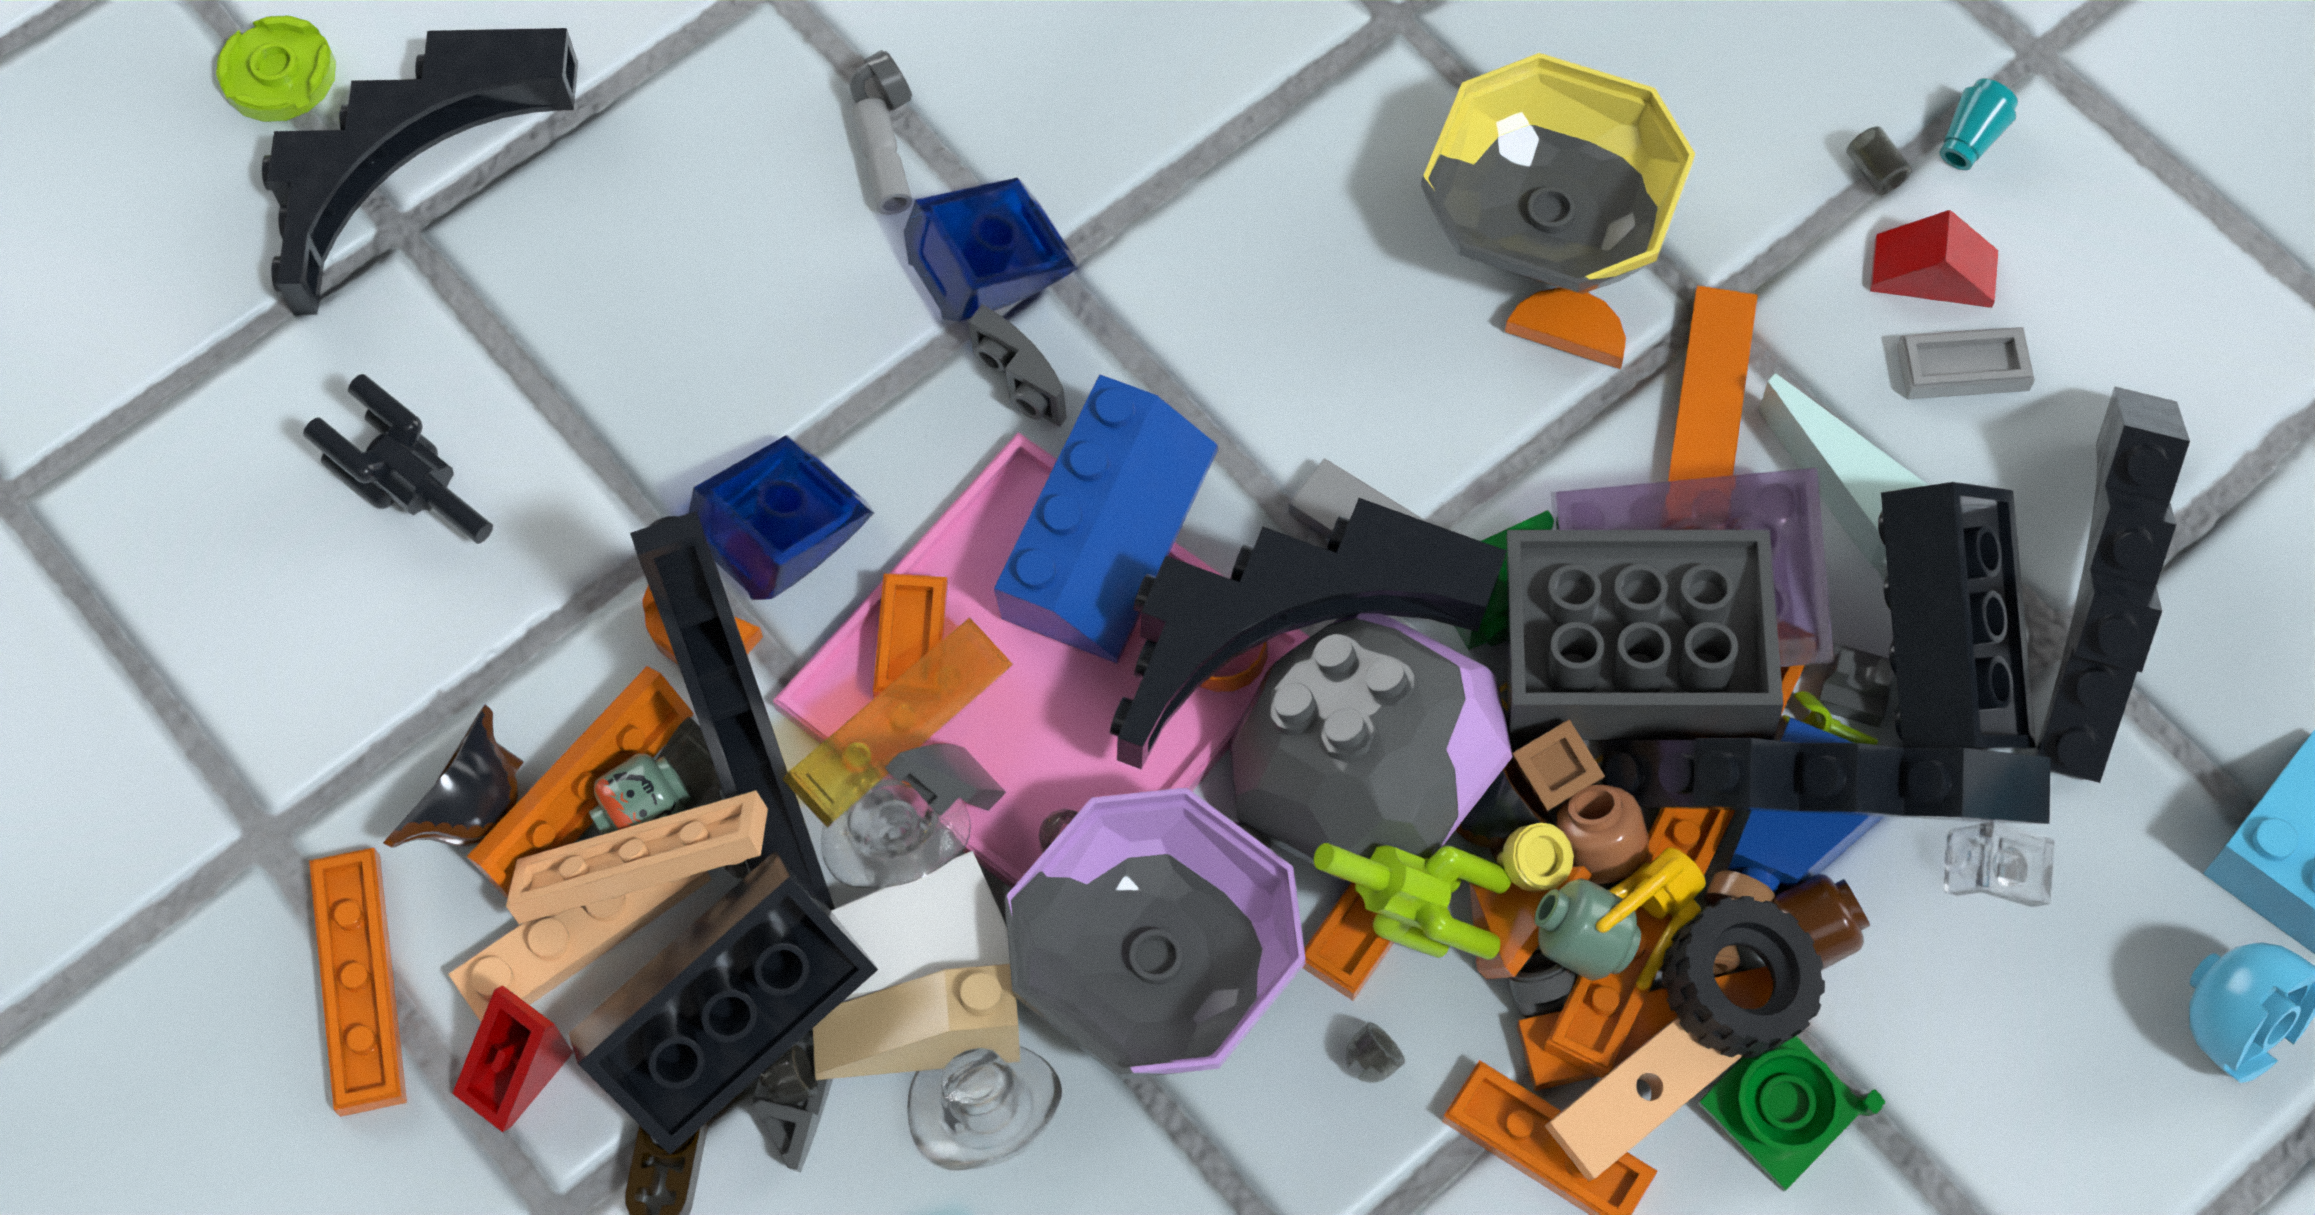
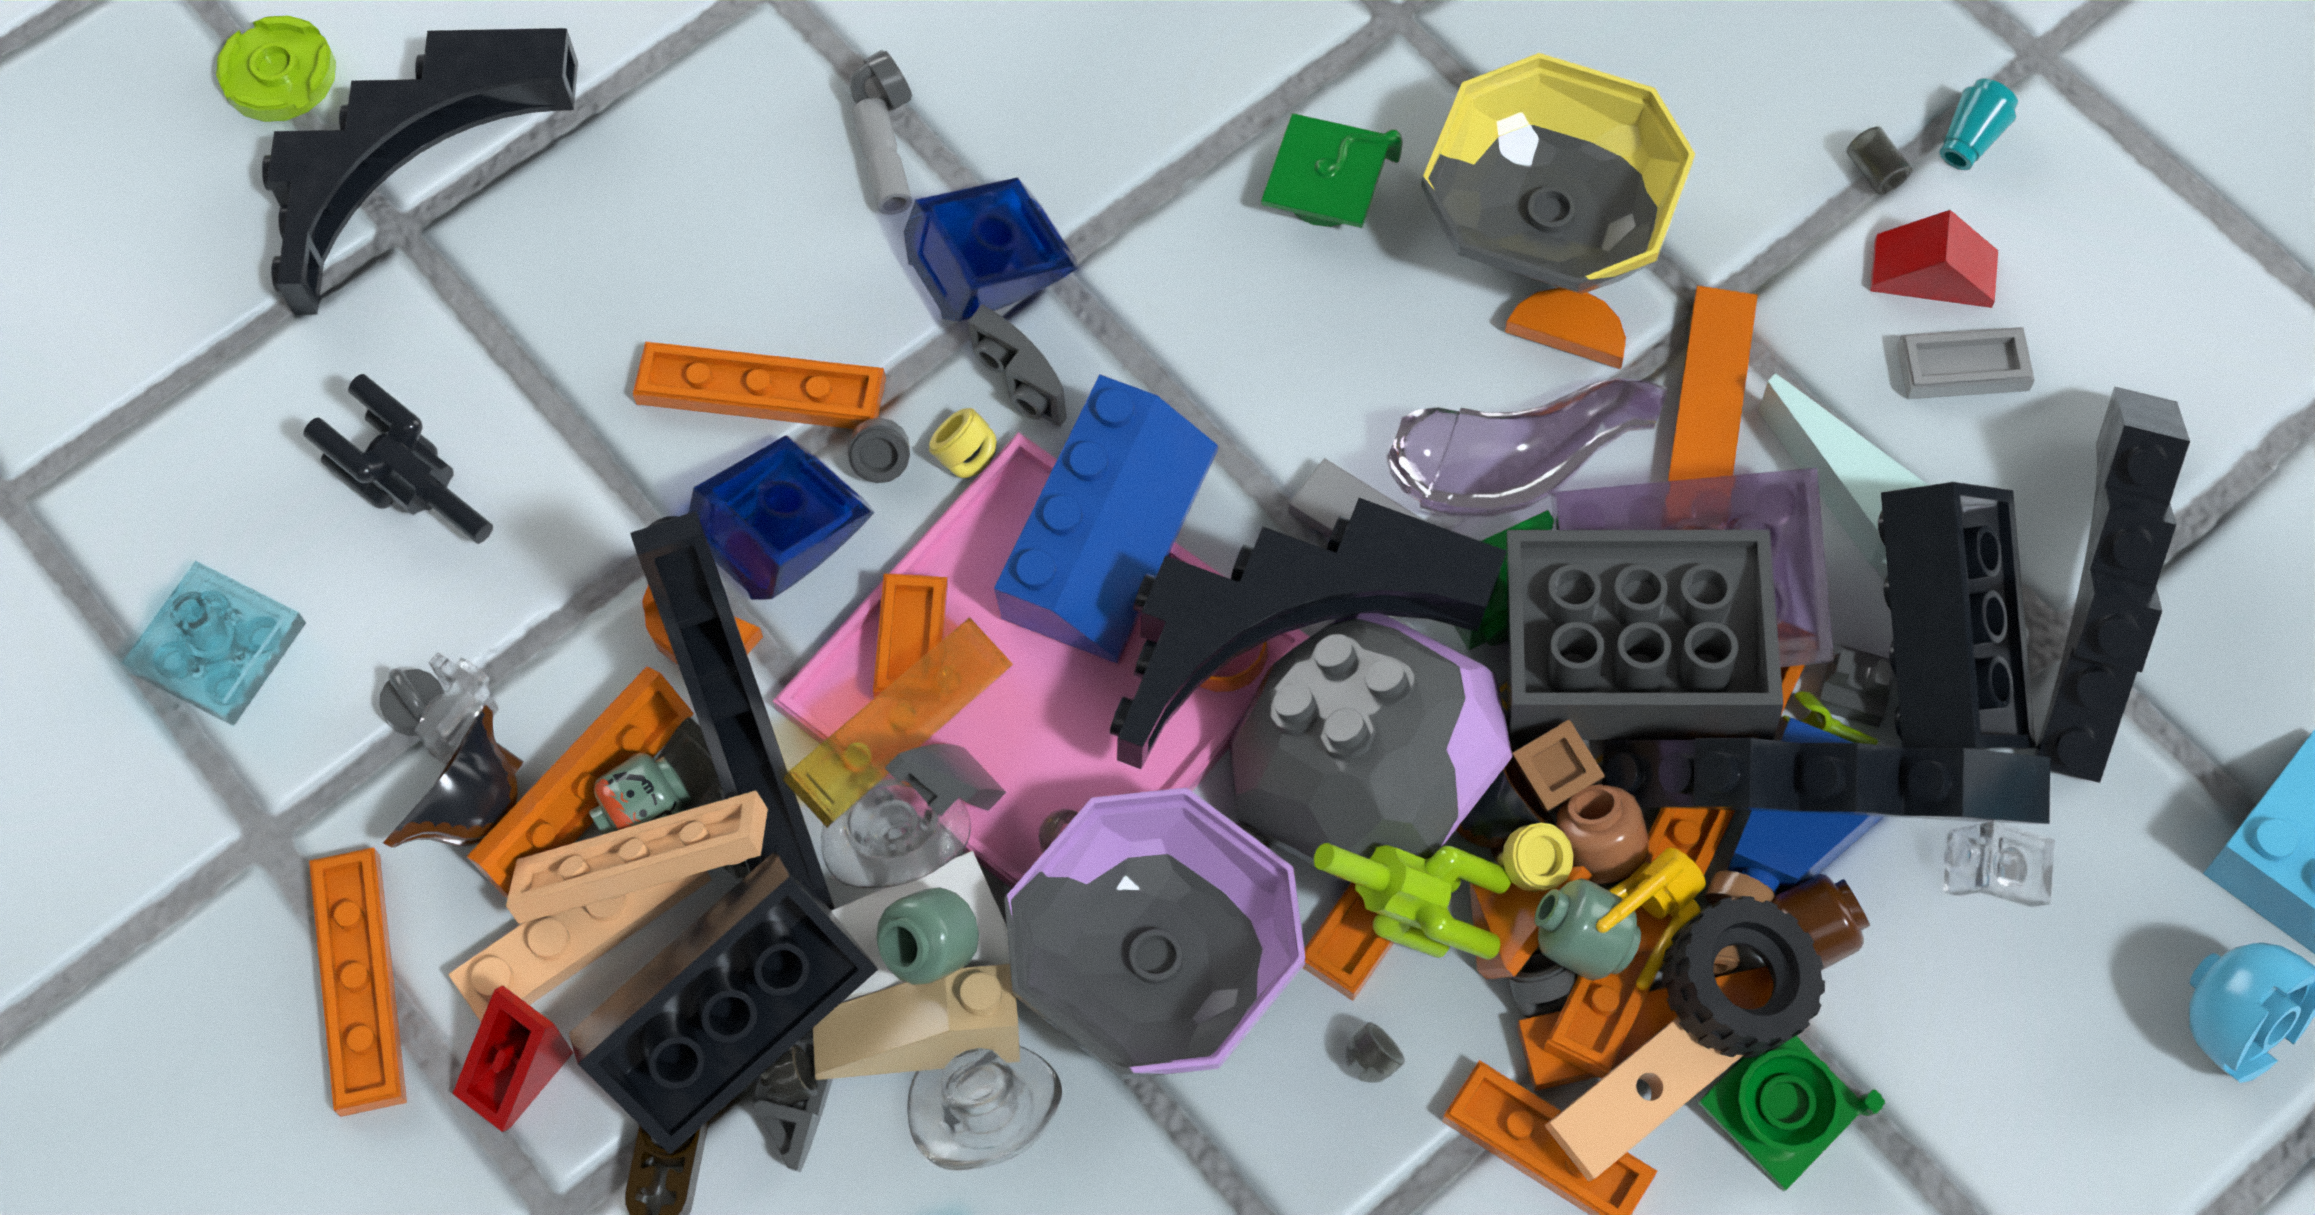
(198, 630): none -> clear light blue plate
(406, 698): none -> dark grey tile
(452, 713): none -> clear bracket
(758, 385): none -> orange tile
(879, 450): none -> dark grey tile
(927, 935): none -> sand green head
(959, 438): none -> light yellow tile
(1329, 170): none -> green hat
(1508, 461): none -> clear purple animal

